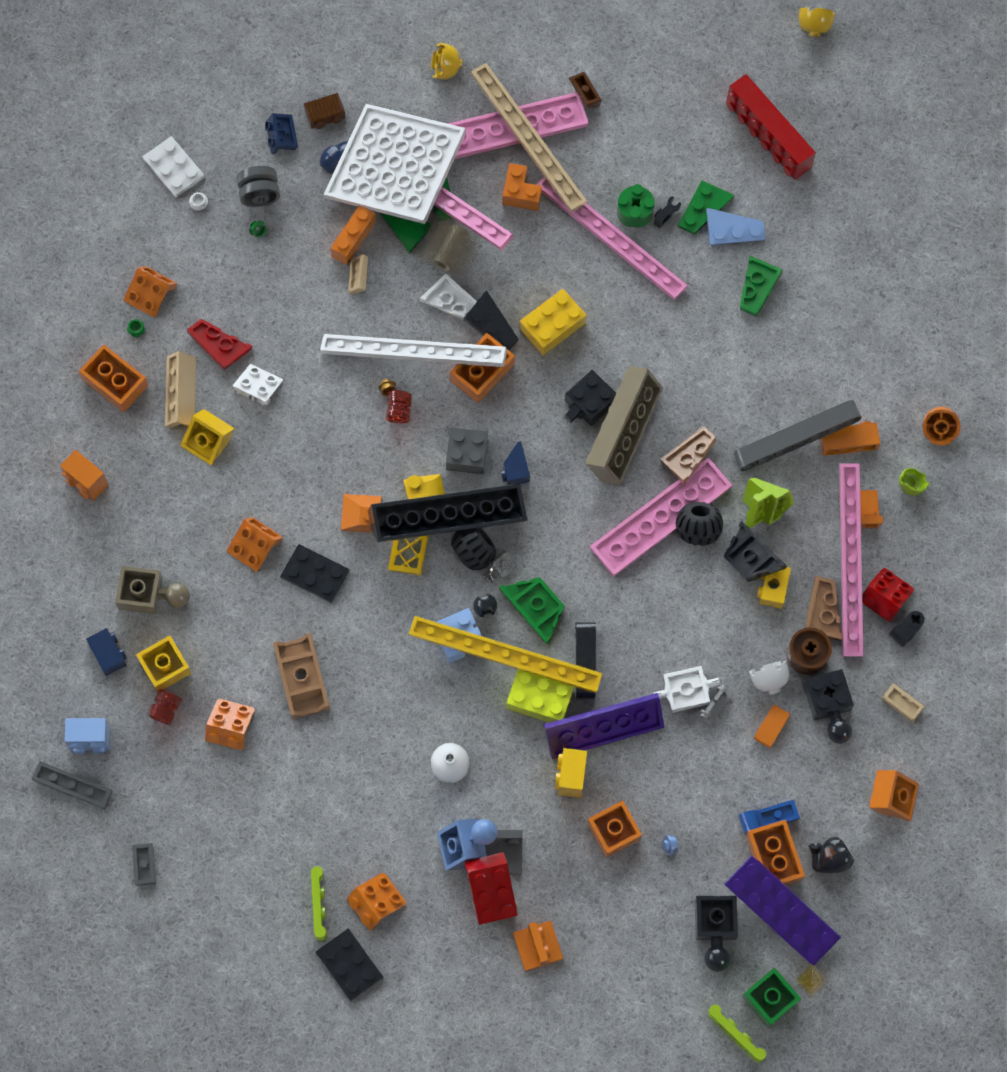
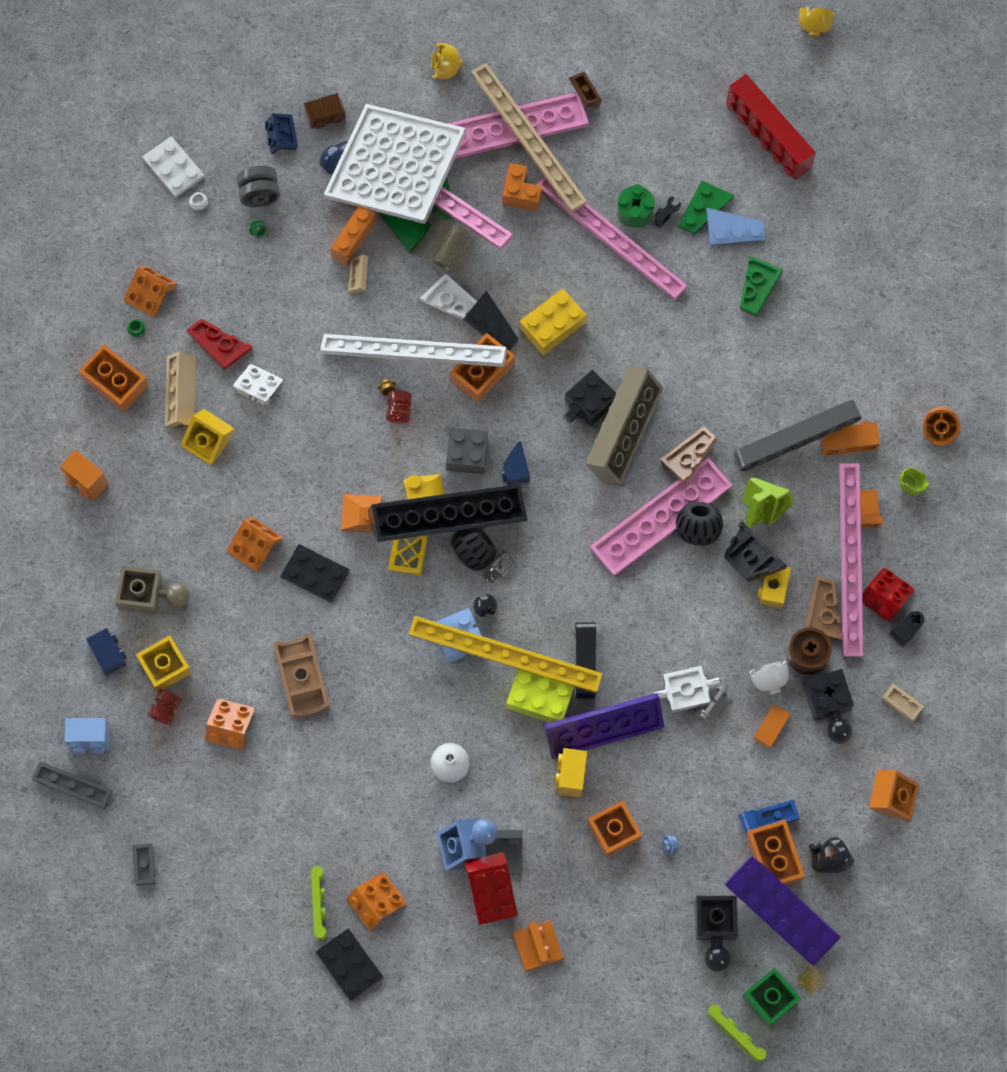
(536, 605): green wing -> none

